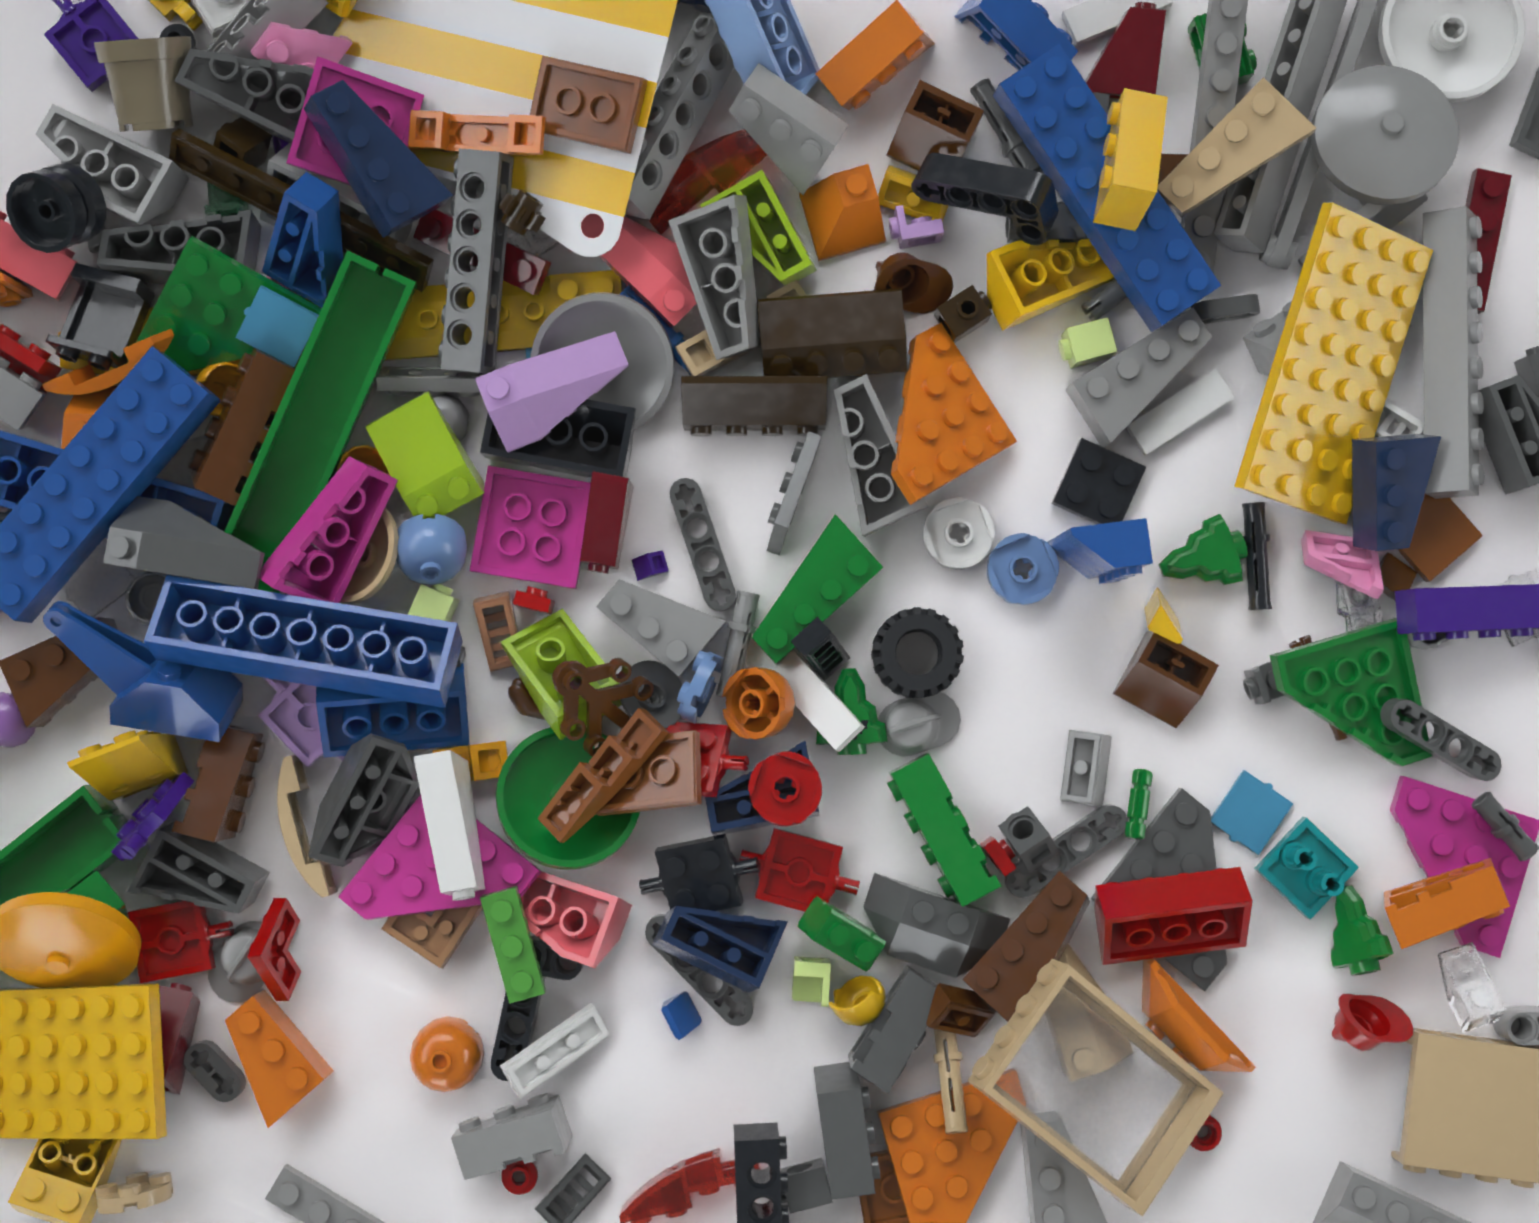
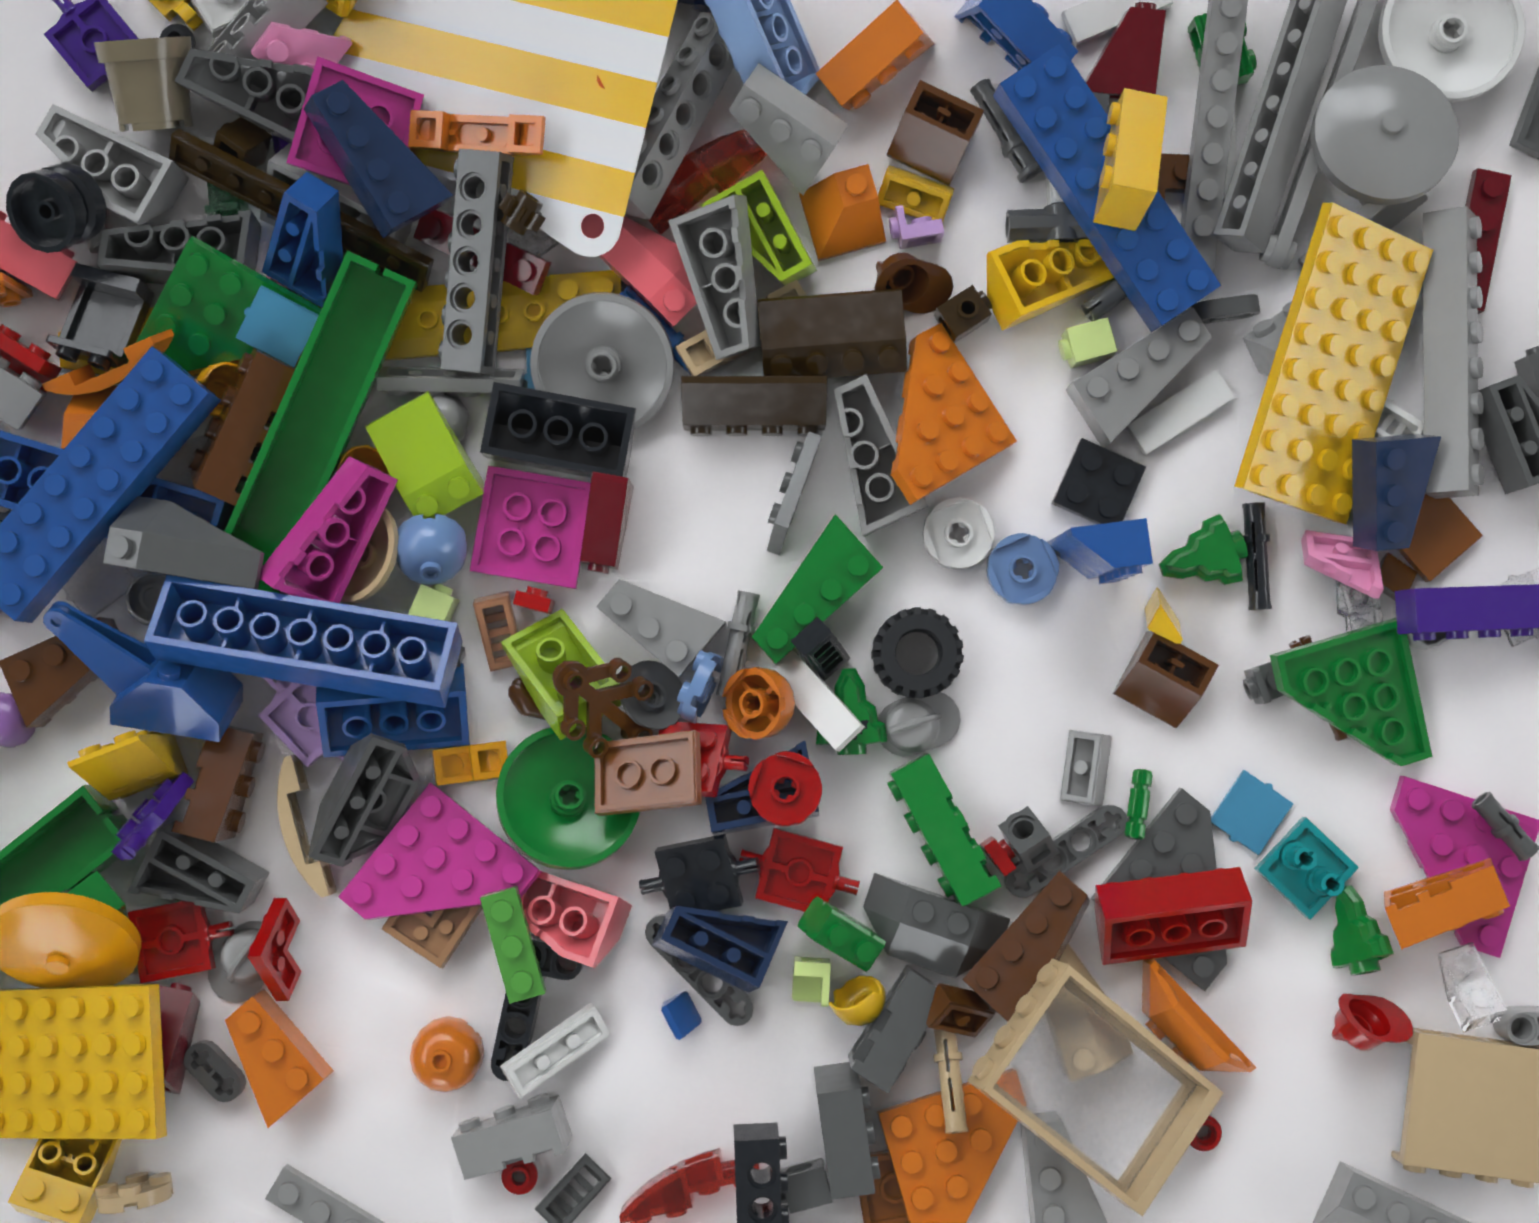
(451, 822): white slope -> none
(542, 390): lavender wedge -> none
(588, 103): dark orange tile -> none
(603, 776): dark orange slope -> none
(650, 565): dark purple piece -> none
(706, 543): dark grey beam -> none
(991, 189): black beam -> none
(1243, 141): tan wedge -> none
(1441, 739): dark grey beam -> none

